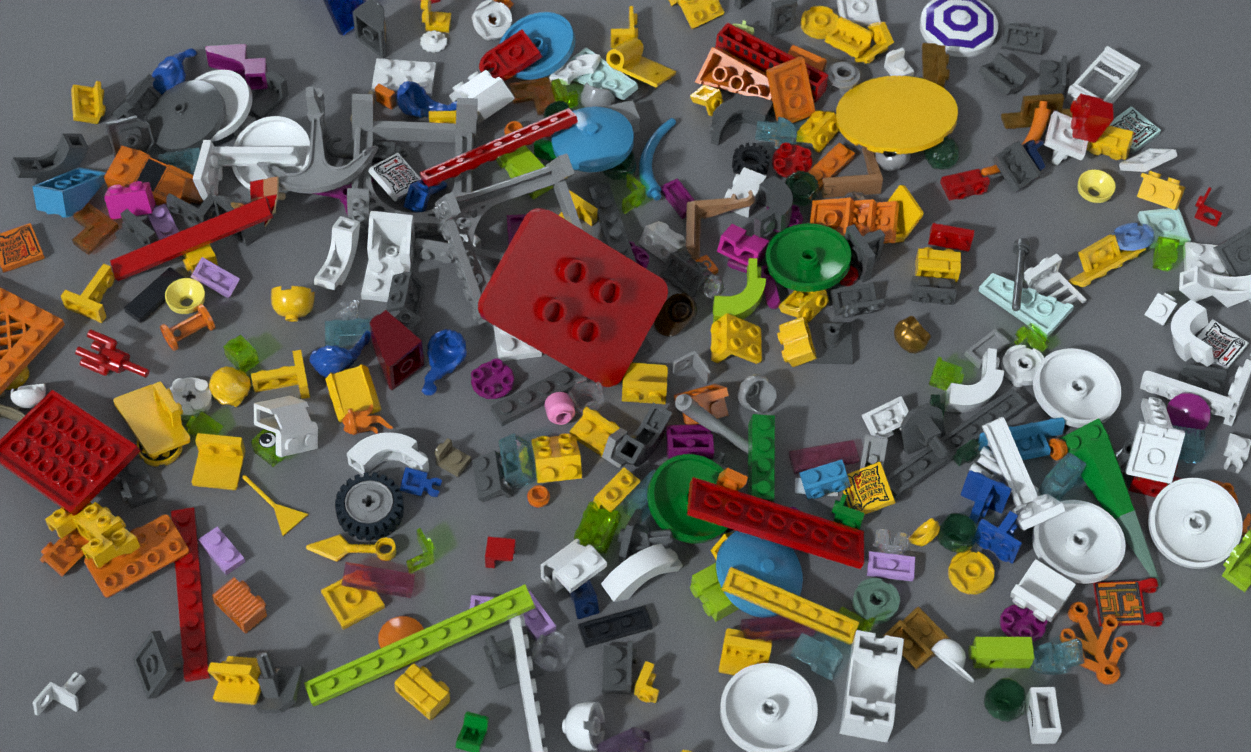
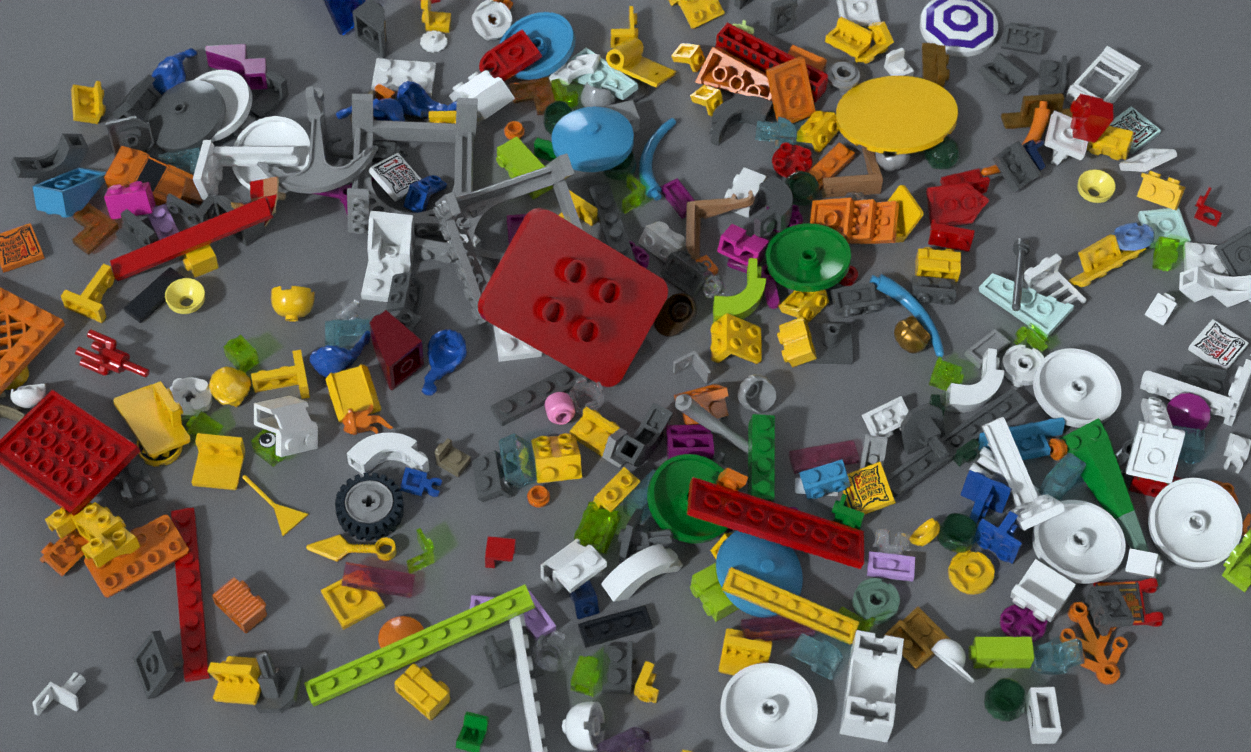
(188, 327): orange hose -> none
(215, 277): lavender plate -> none
(221, 550): lavender plate -> none
(341, 254): white arch -> none
(383, 110): none -> blue hair
(492, 150): red plate -> none
(492, 379): magenta dish -> none
(585, 675): none -> clear neon green brick
(645, 383): yellow bracket -> none
(689, 54): none -> yellow bracket
(751, 152): black tyre -> none
(818, 21): yellow tile -> none
(864, 250): dark grey bracket -> none
(900, 294): none -> dark azure animal
(954, 204): none -> red tile
(1108, 608): none -> dark grey bracket
(1144, 563): none -> white brick
(1184, 326): white arch -> none

